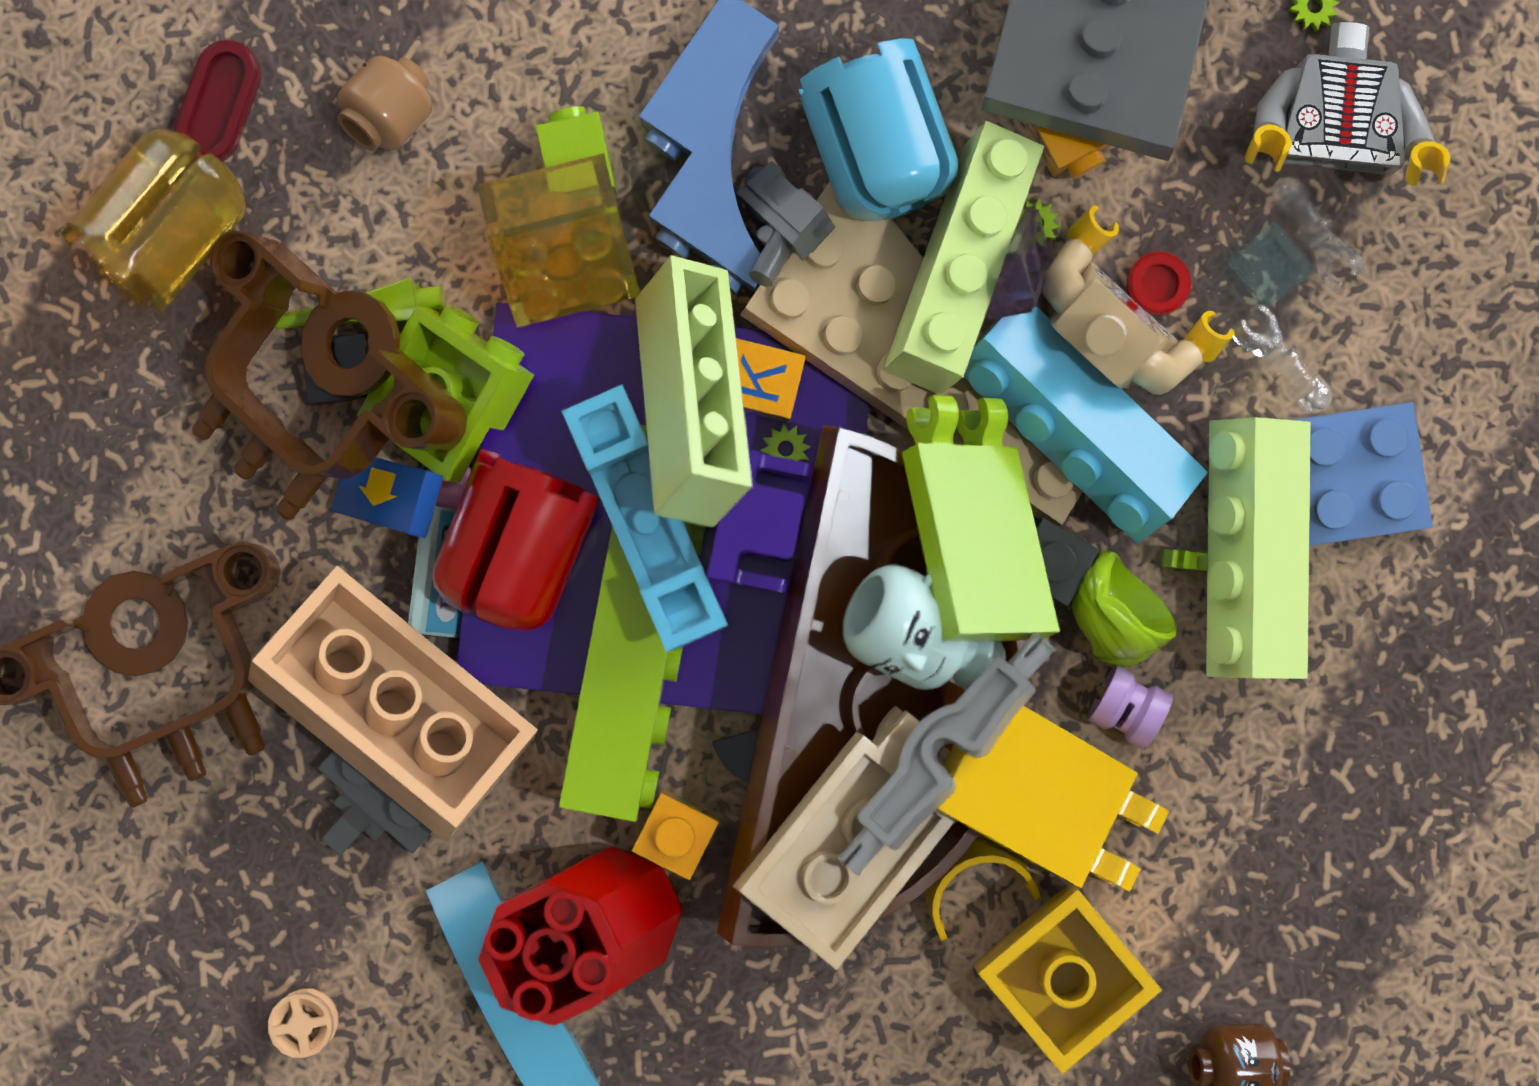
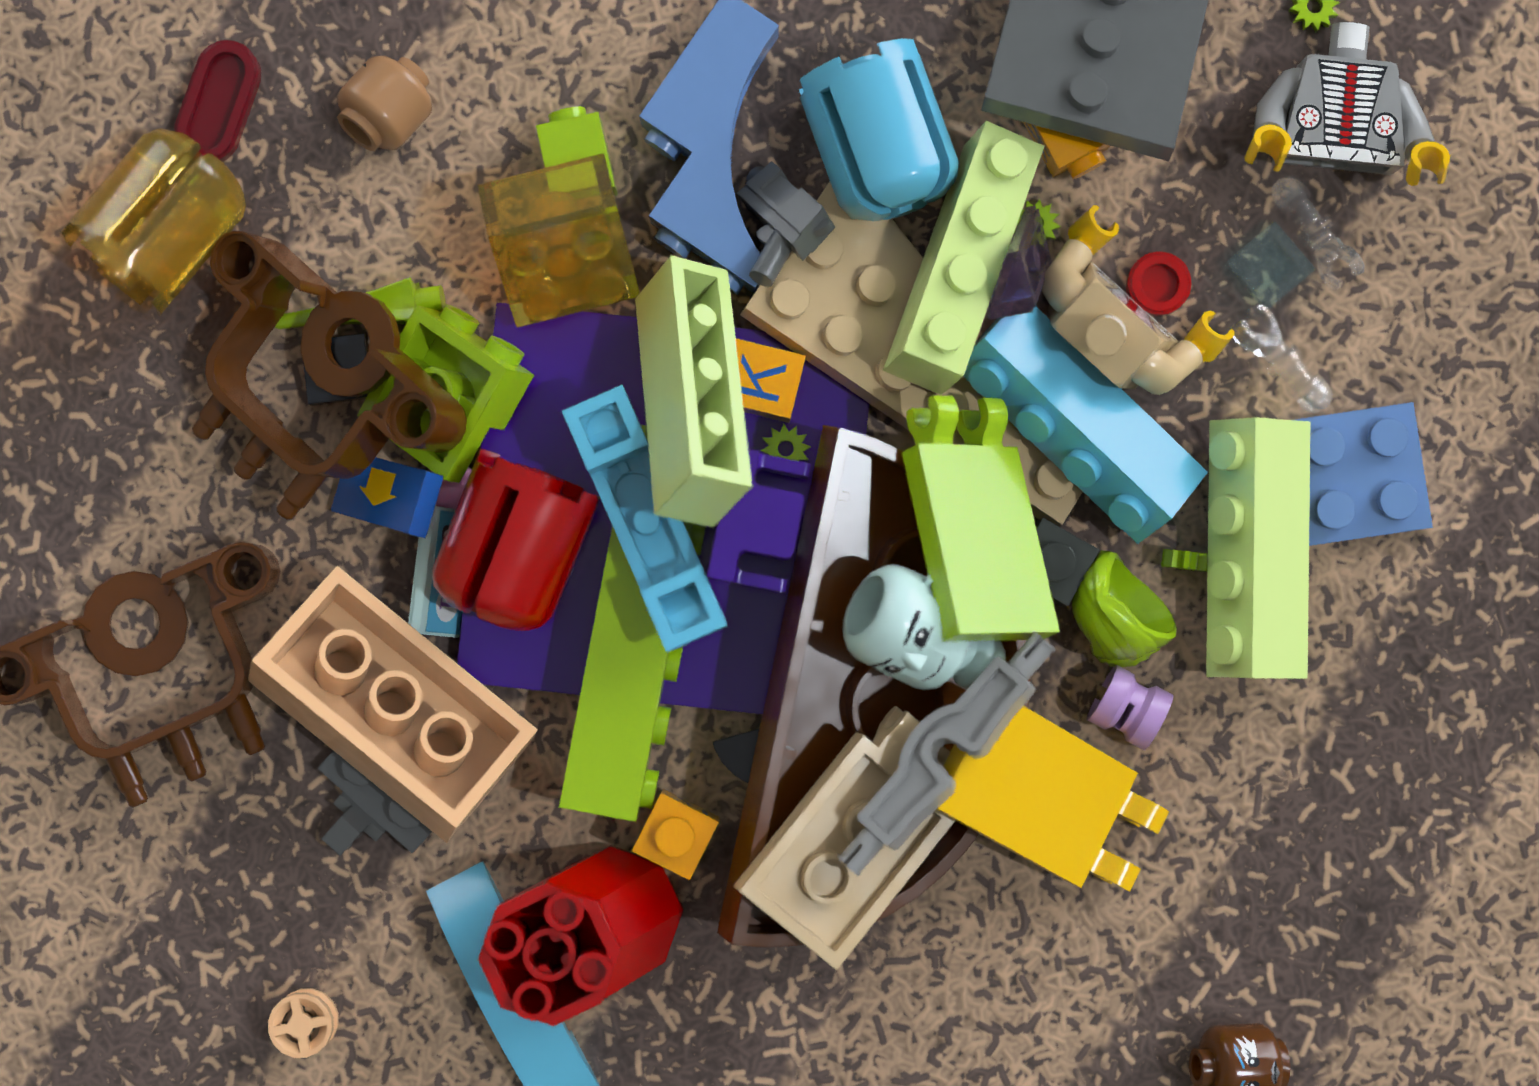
(981, 851): yellow helmet -> none
(1066, 977): yellow brick -> none

